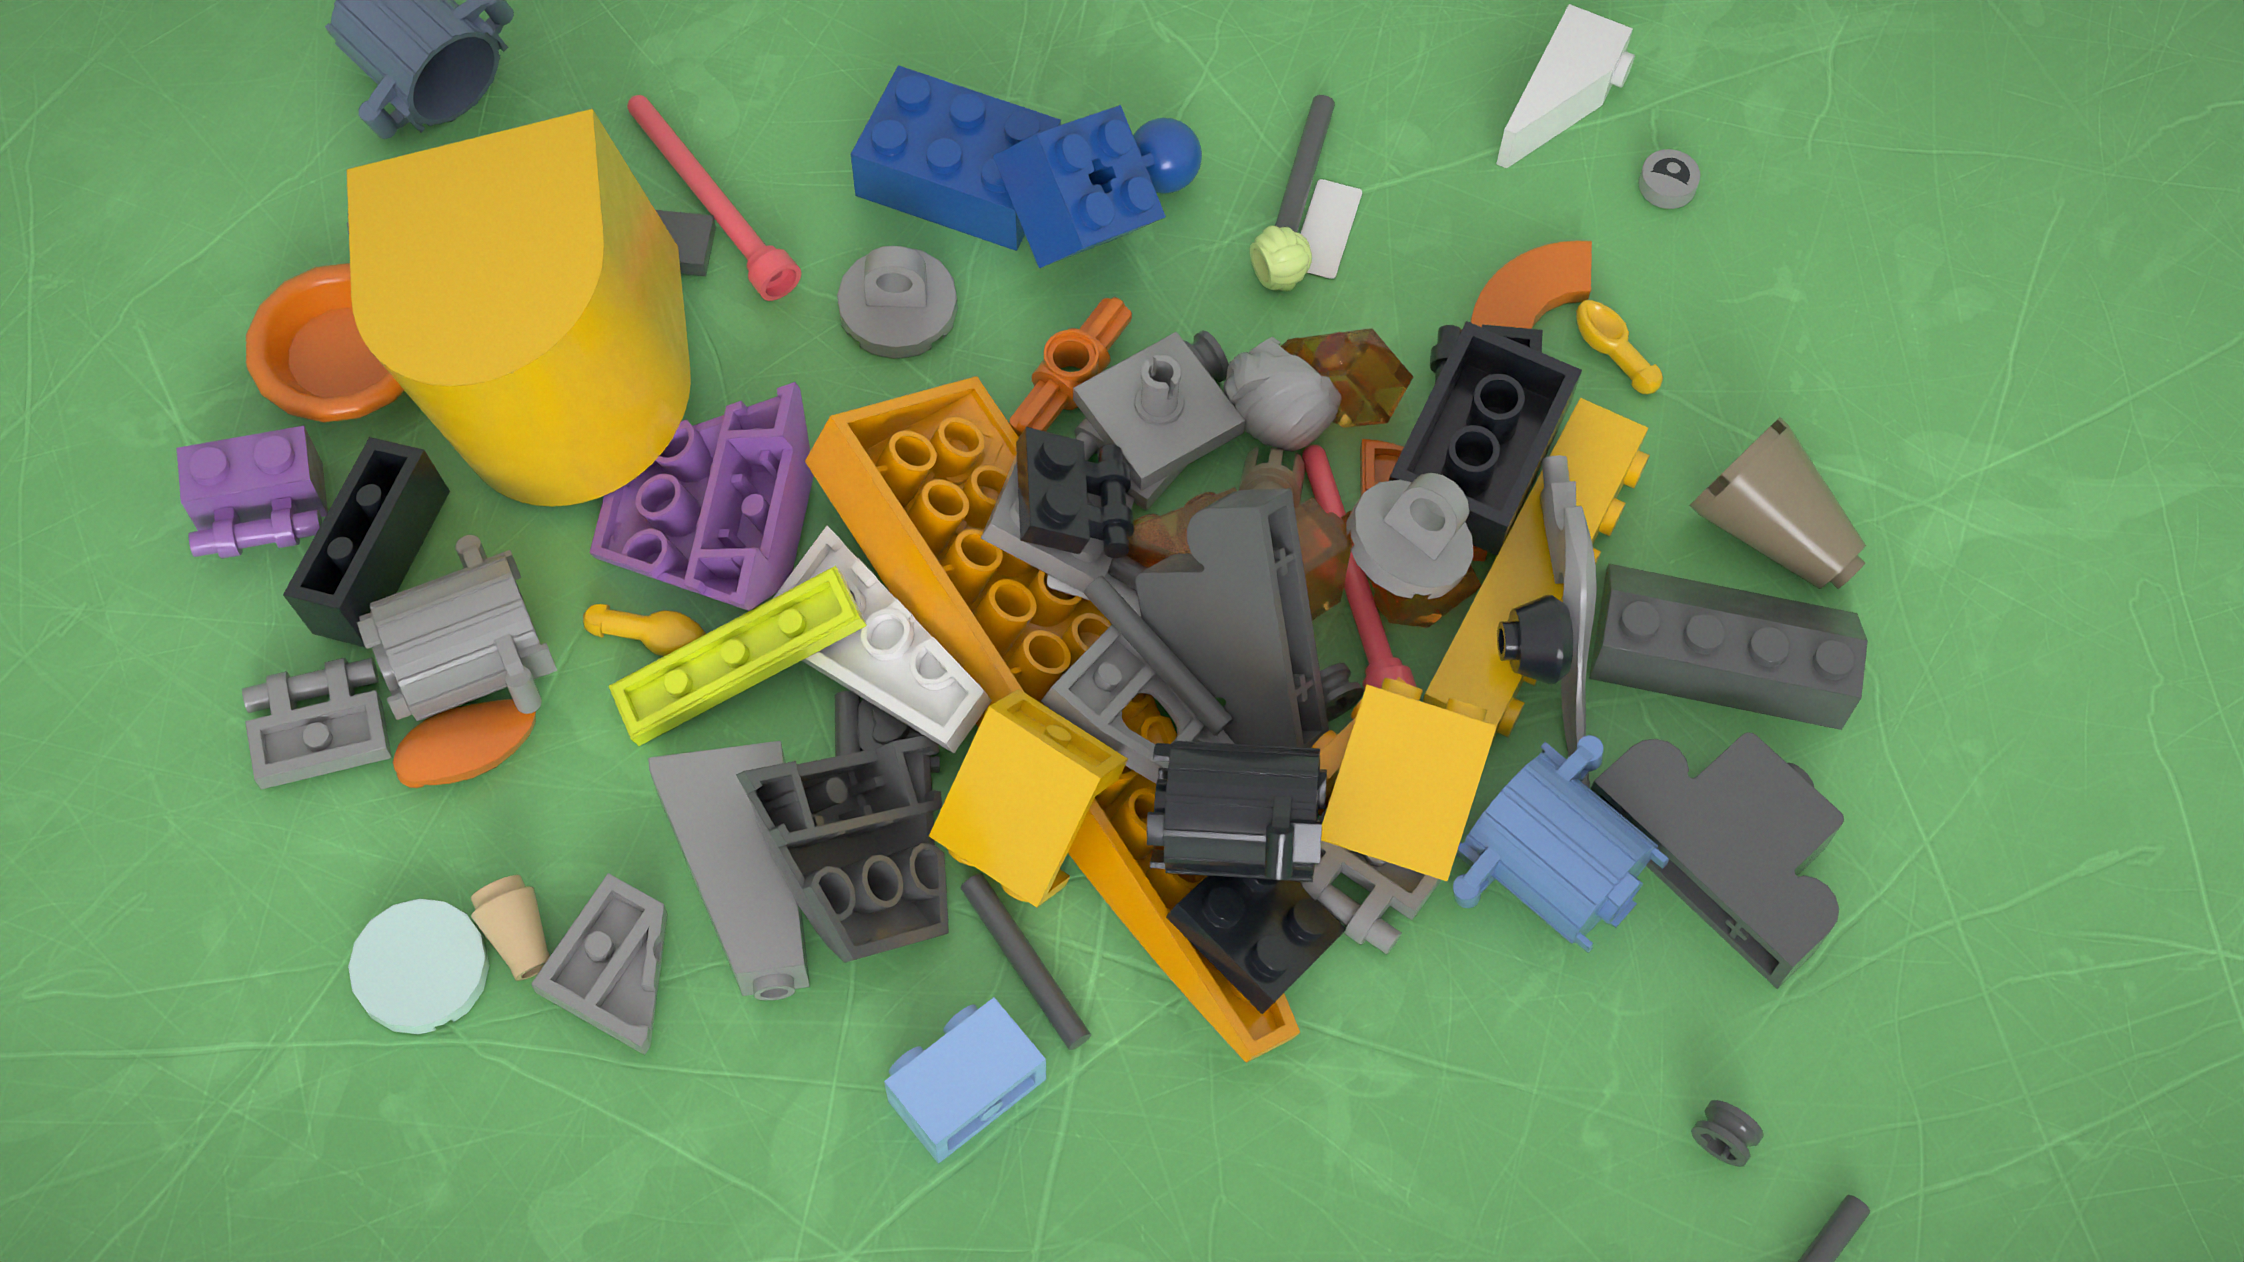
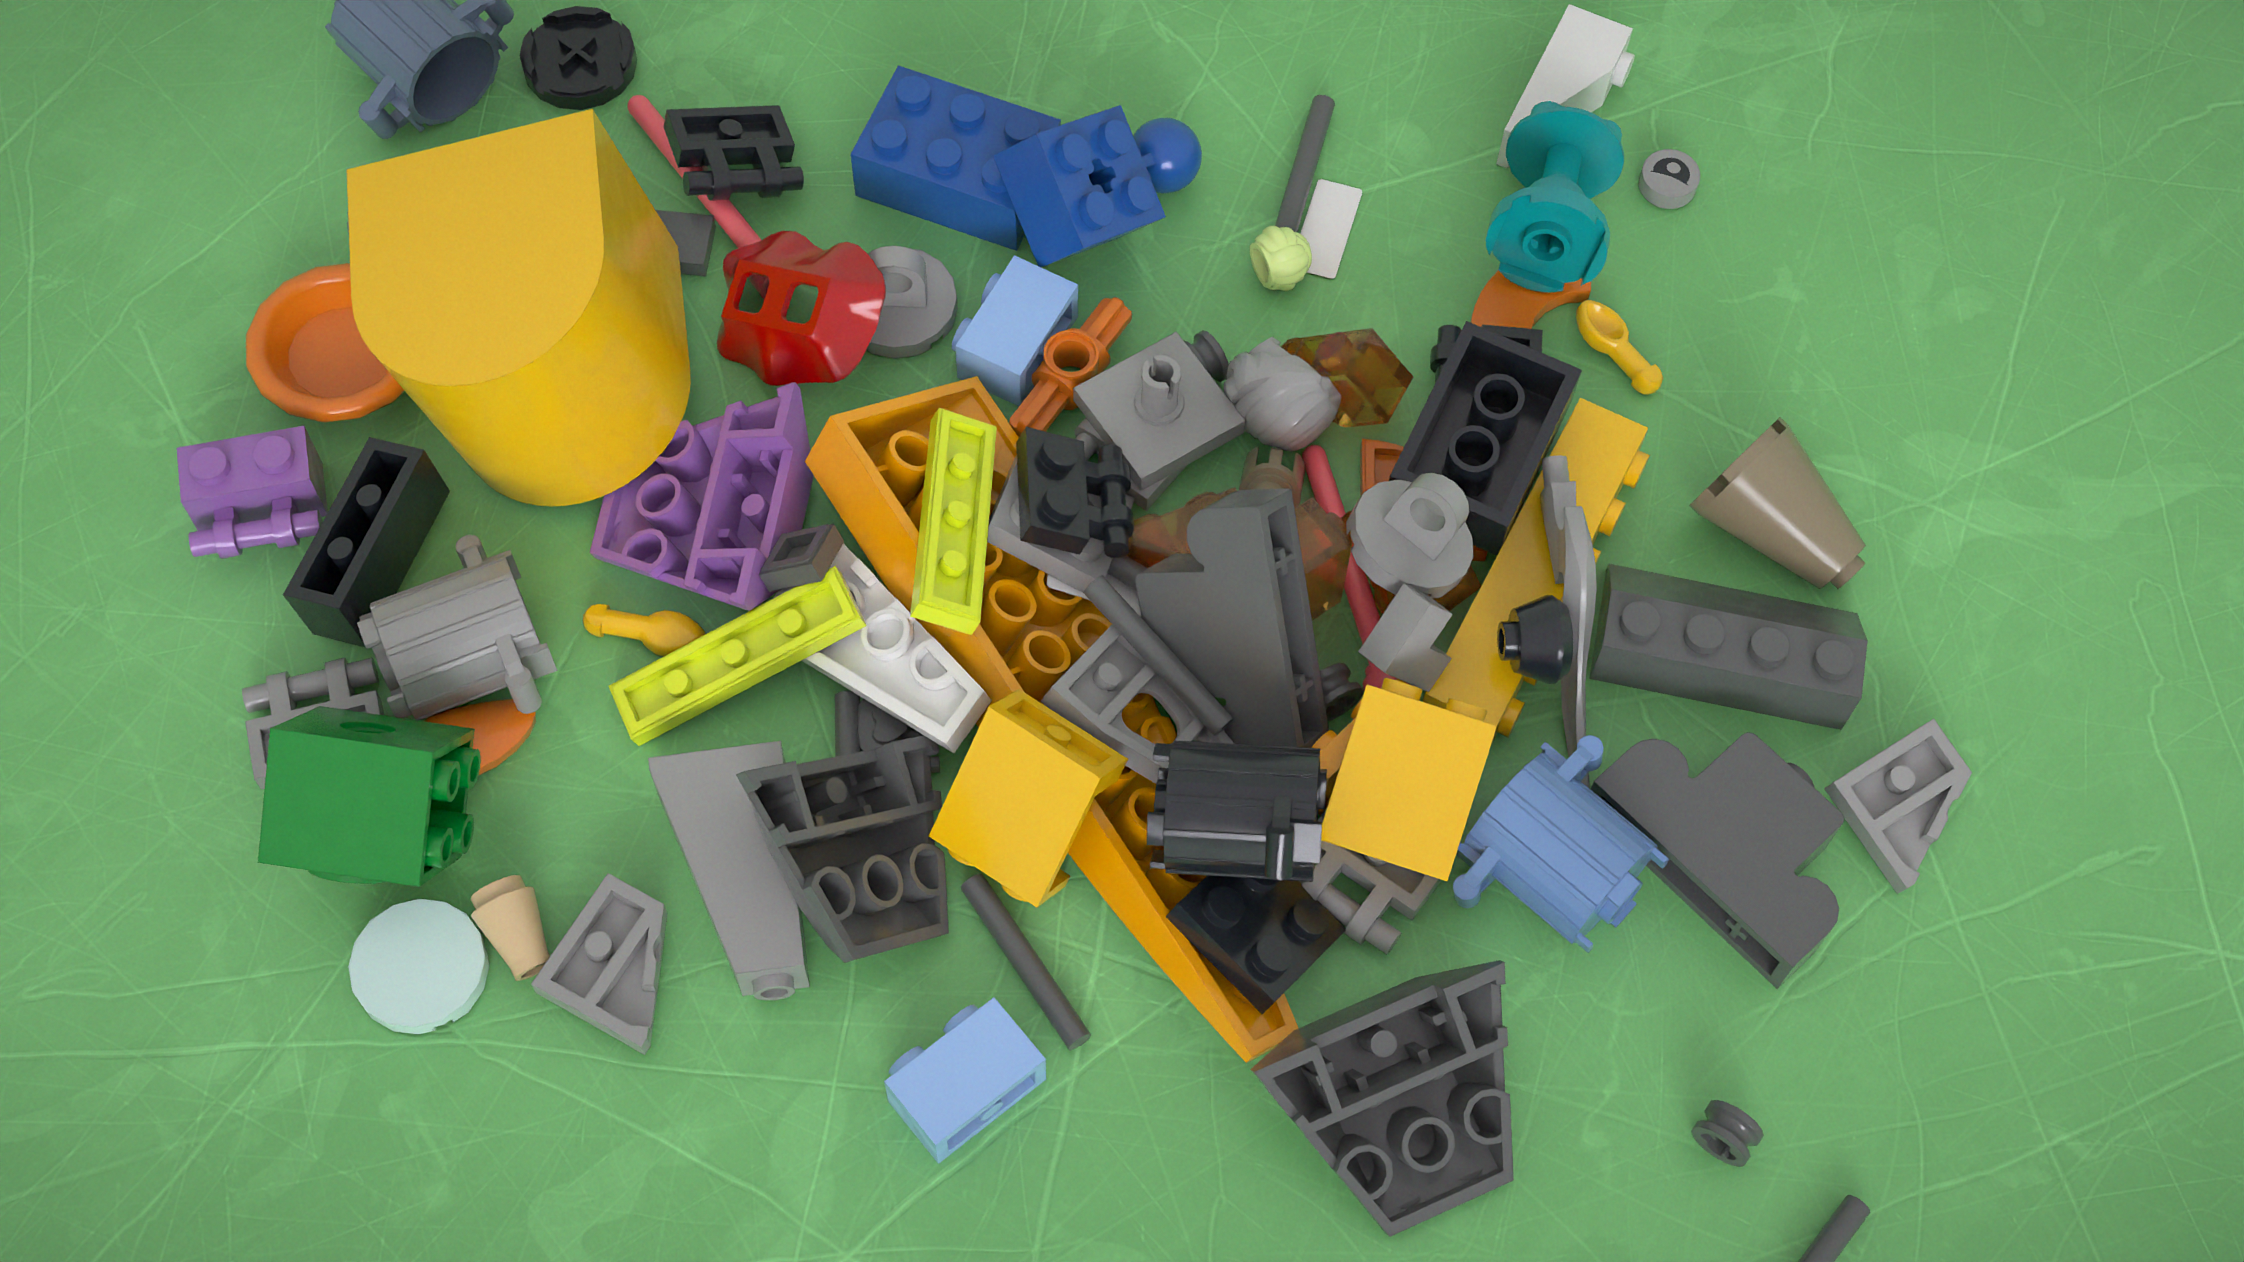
(367, 796): none -> green brick
(578, 58): none -> black tile
(733, 137): none -> black plate
(801, 557): none -> dark grey tile
(841, 322): none -> red piece
(954, 522): none -> neon yellow tile
(1012, 327): none -> light blue brick
(1405, 639): none -> light grey piece
(1405, 1093): none -> dark grey wedge
(1551, 226): none -> teal piece
(1902, 800): none -> light grey wing

